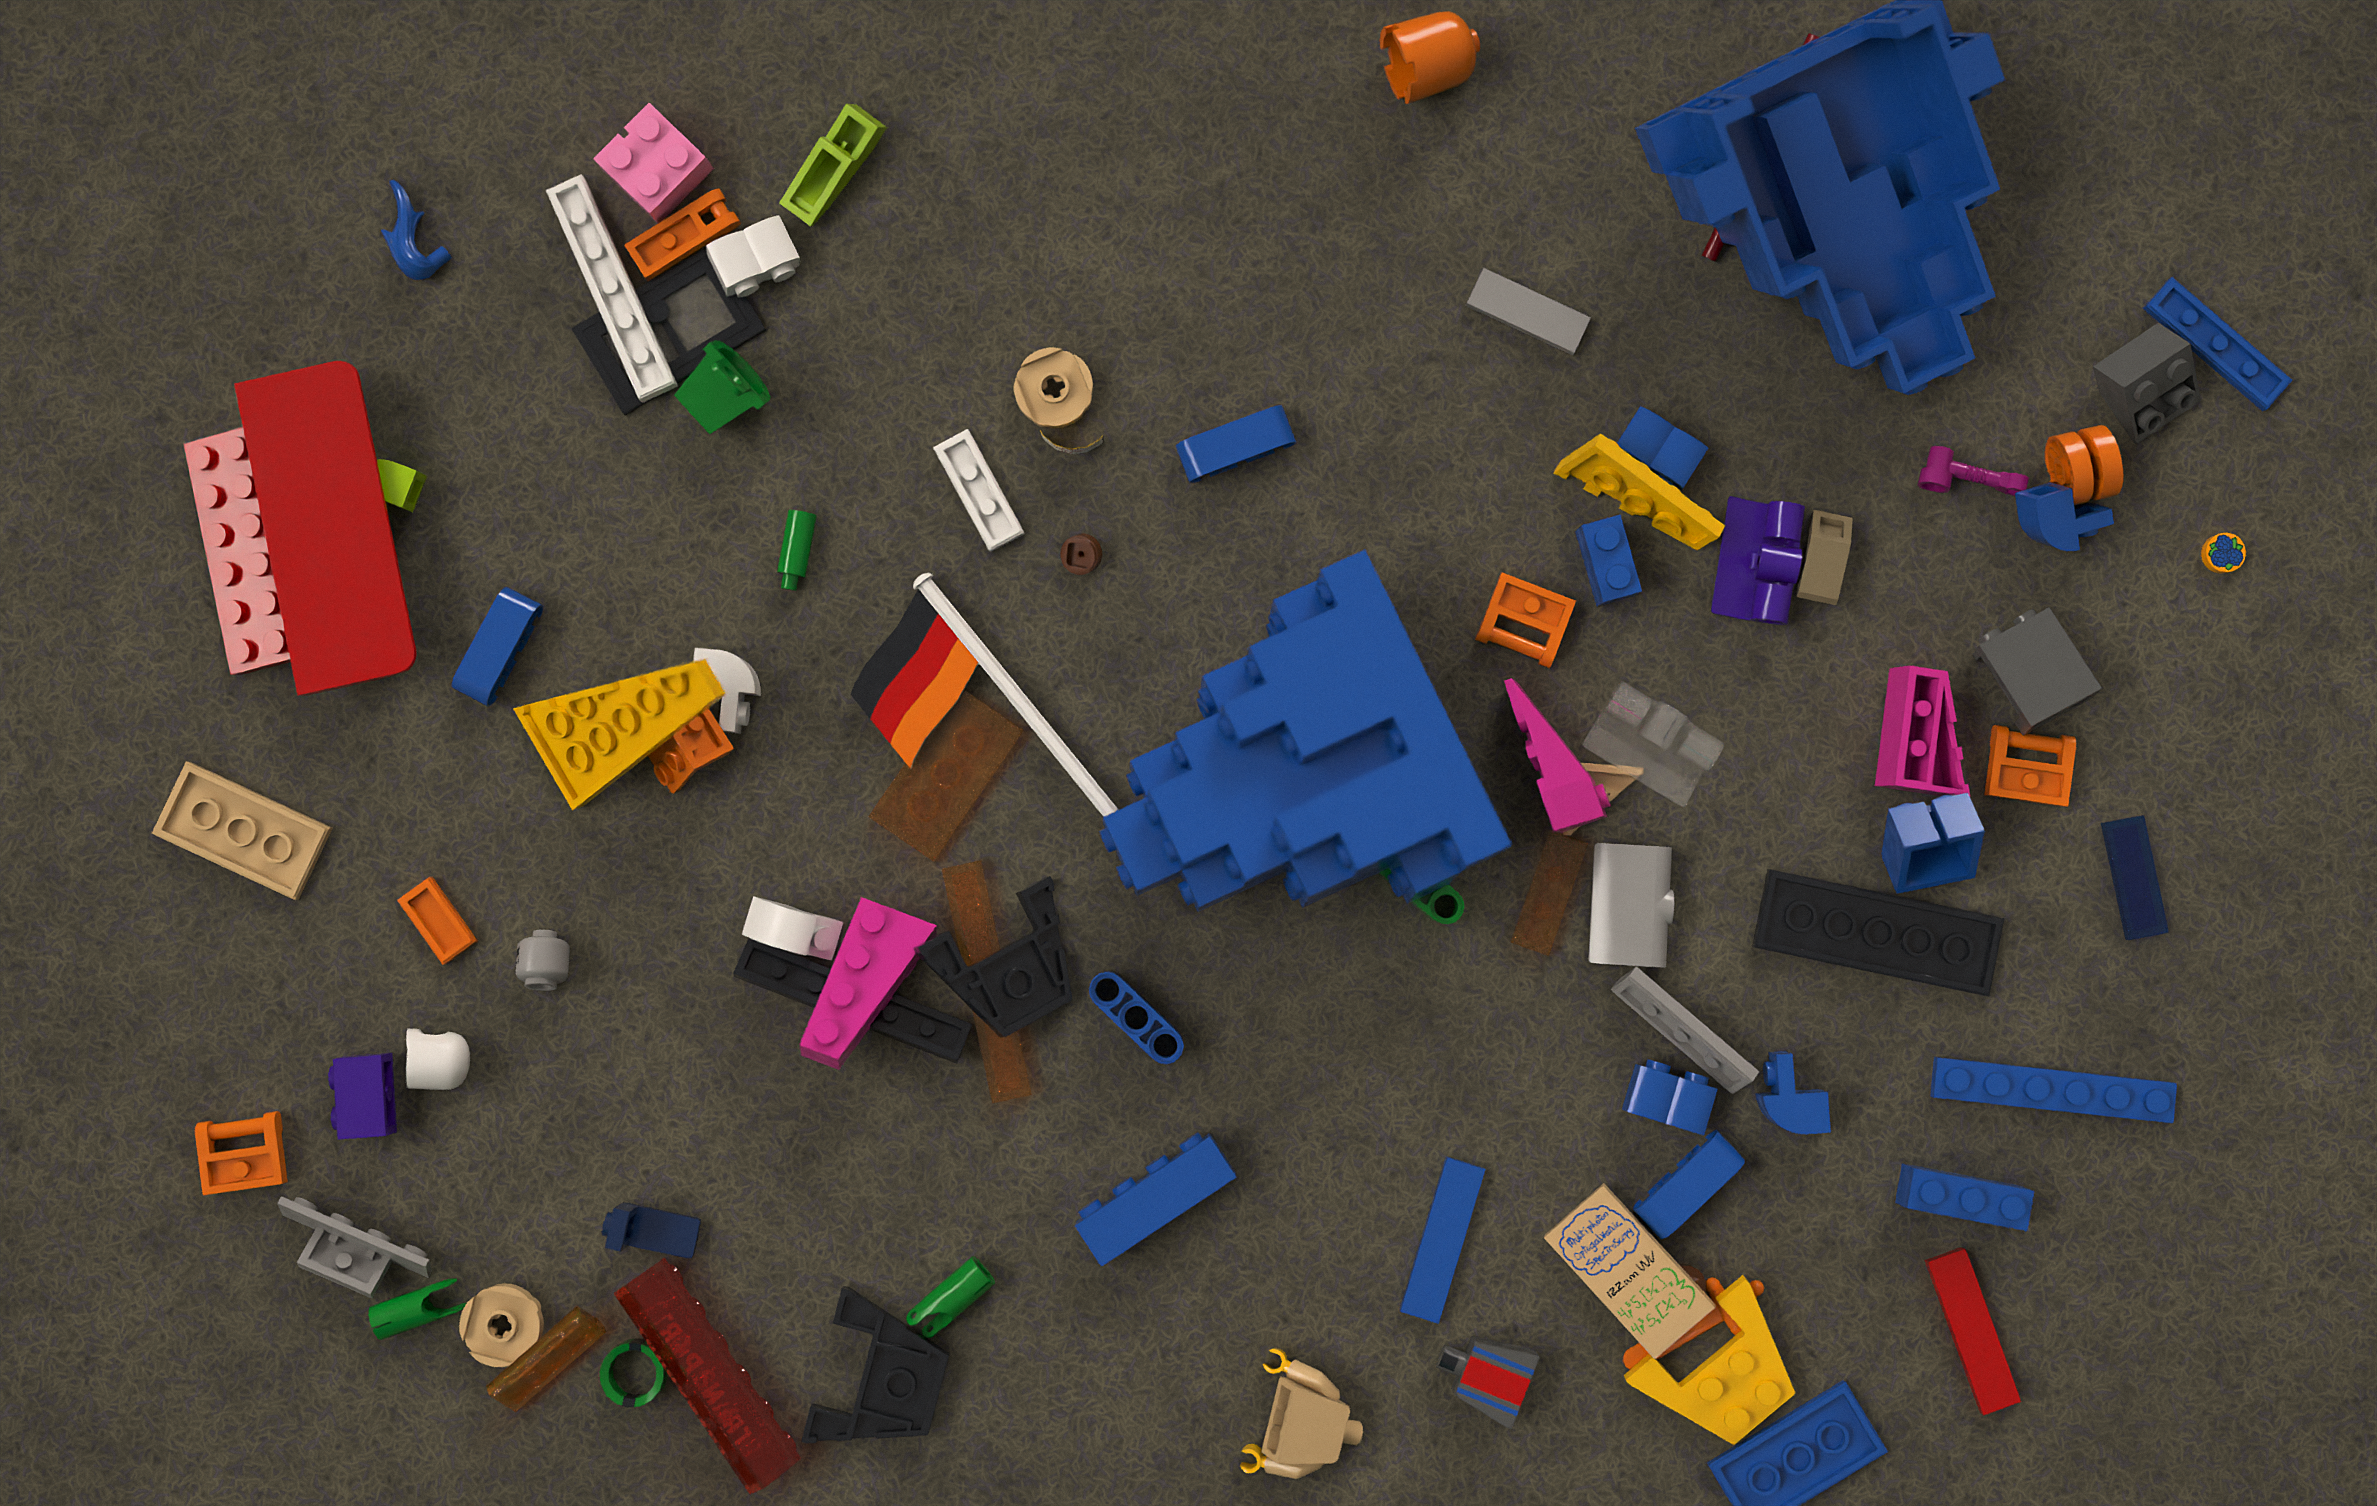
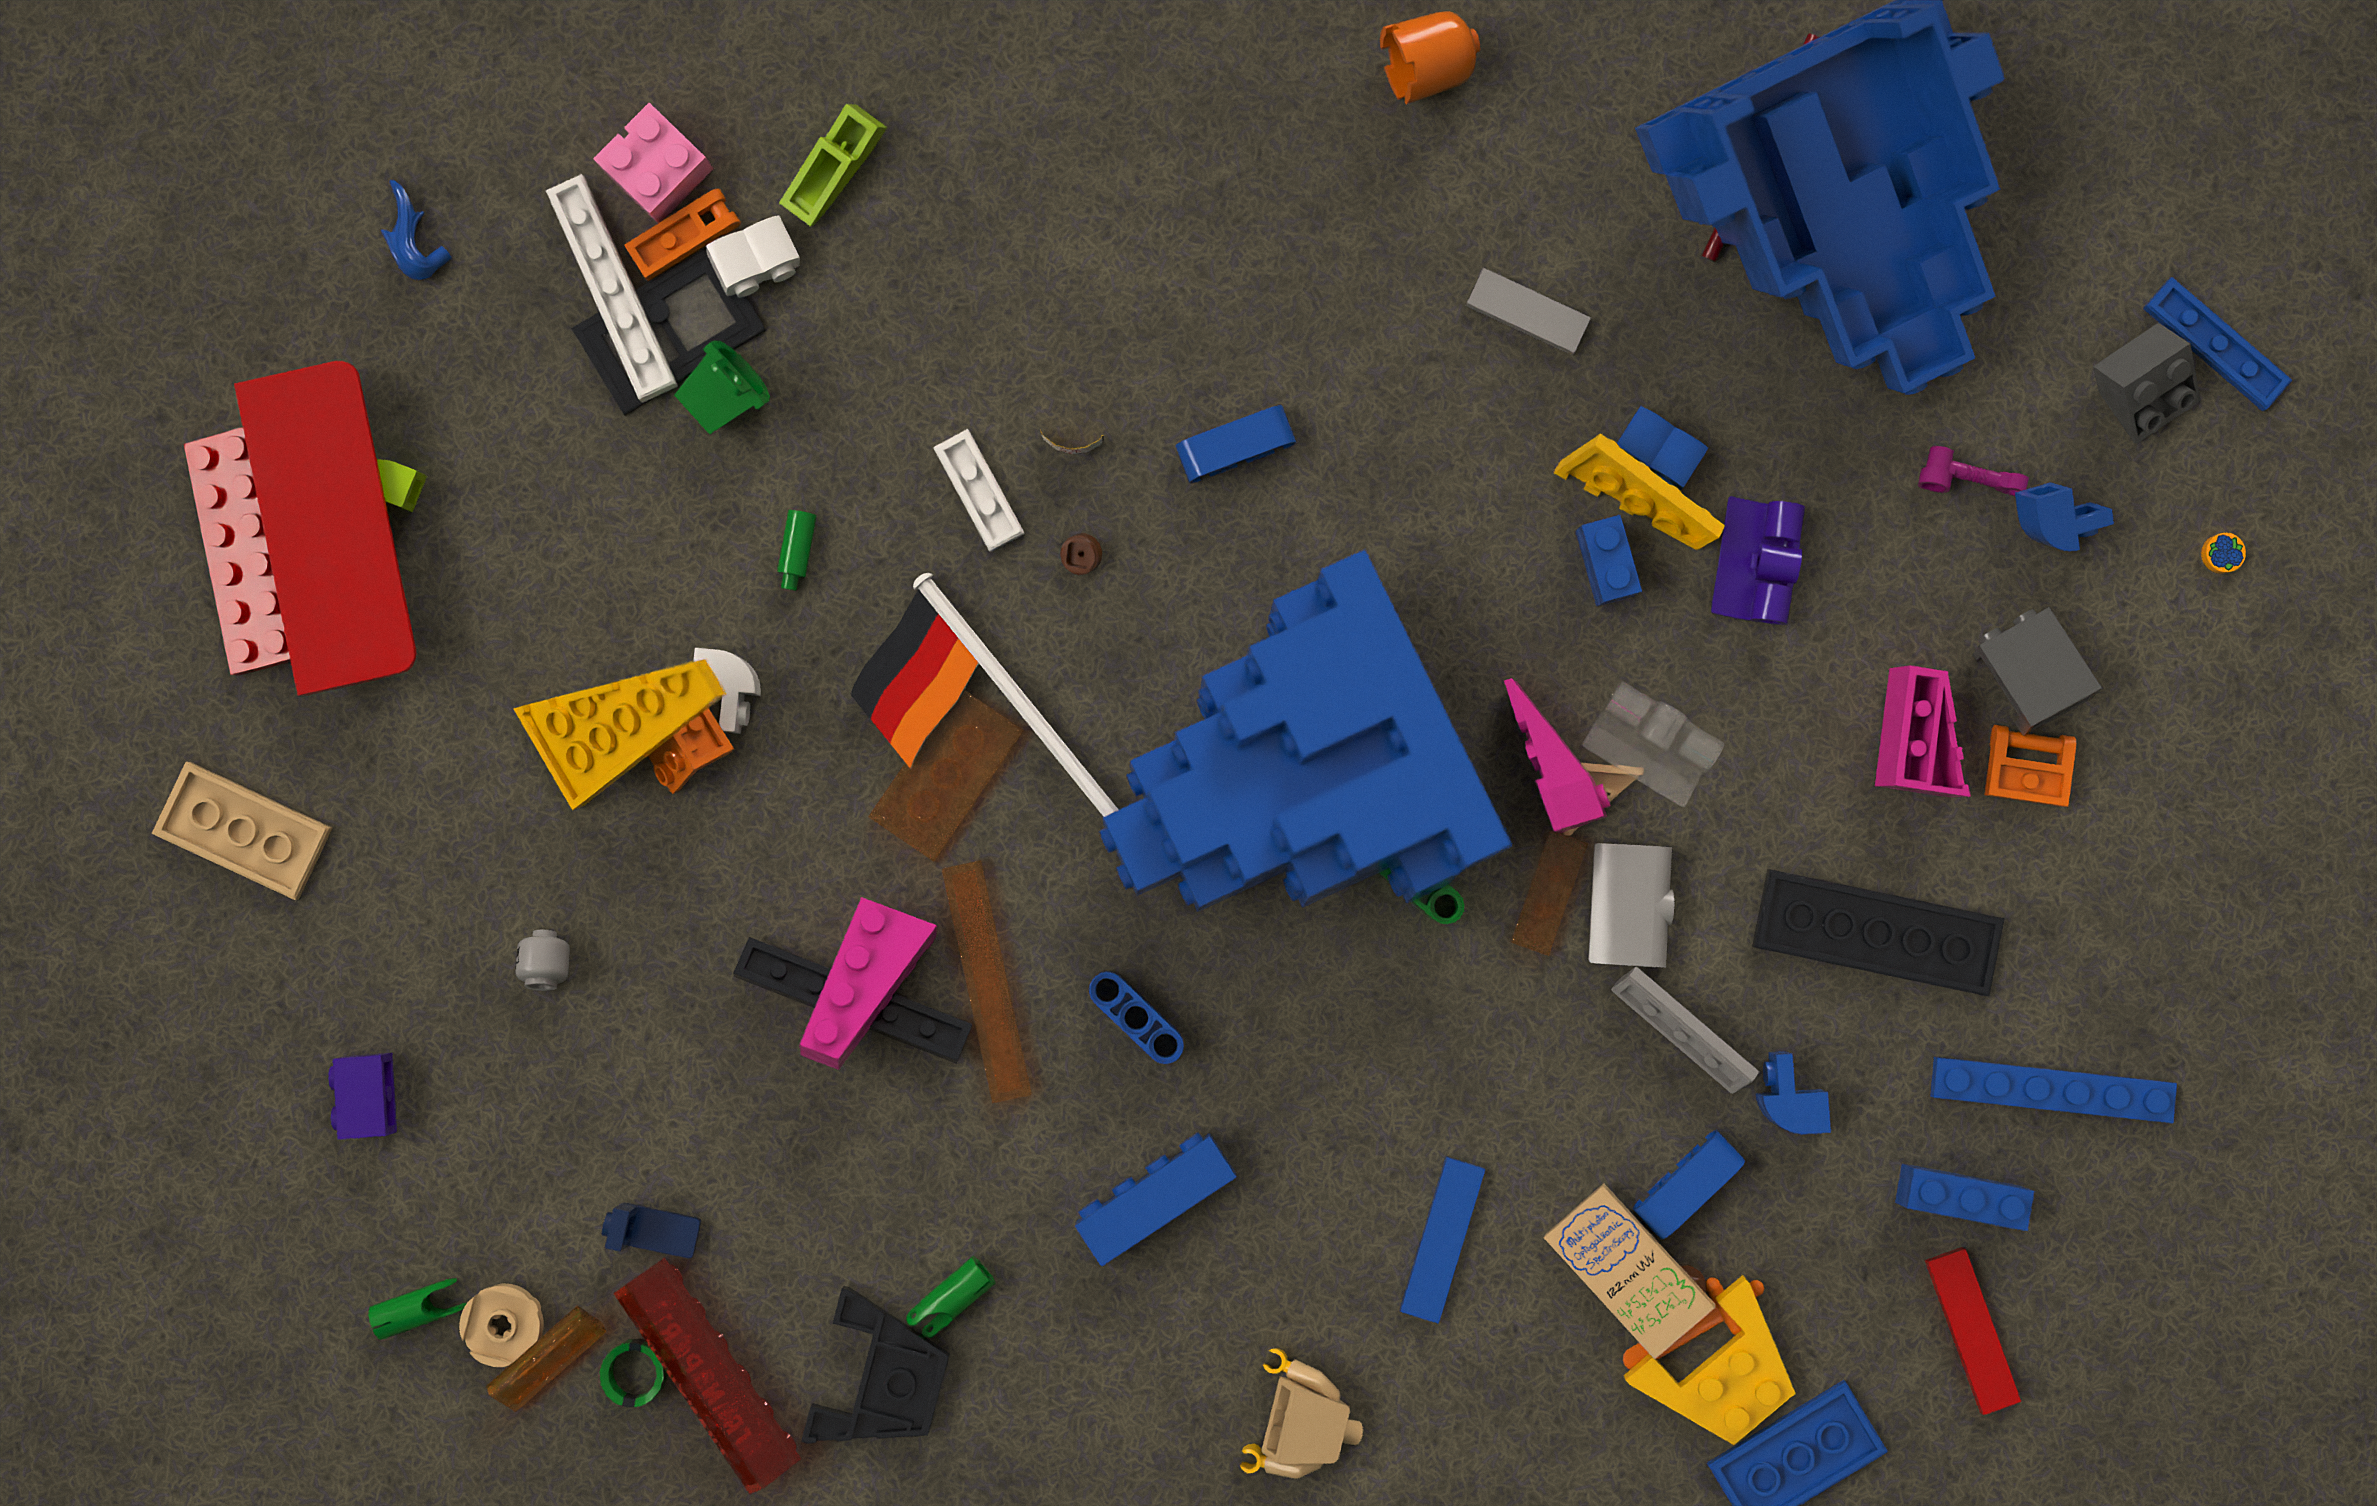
(244, 1166): orange plate -> none
(348, 1254): light grey bracket -> none
(436, 1060): white helmet -> none
(437, 920): orange tile -> none
(495, 646): blue beam -> none
(792, 929): white brick -> none
(1015, 981): black wing -> none
(1064, 368): tan plate -> none
(1490, 1376): torso -> none
(1532, 608): orange plate -> none
(1670, 1098): blue brick -> none
(1825, 557): dark tan slope -> none
(1932, 843): blue piece -> none
(2086, 463): orange wheel -> none
(2134, 877): clear blue tile -> none

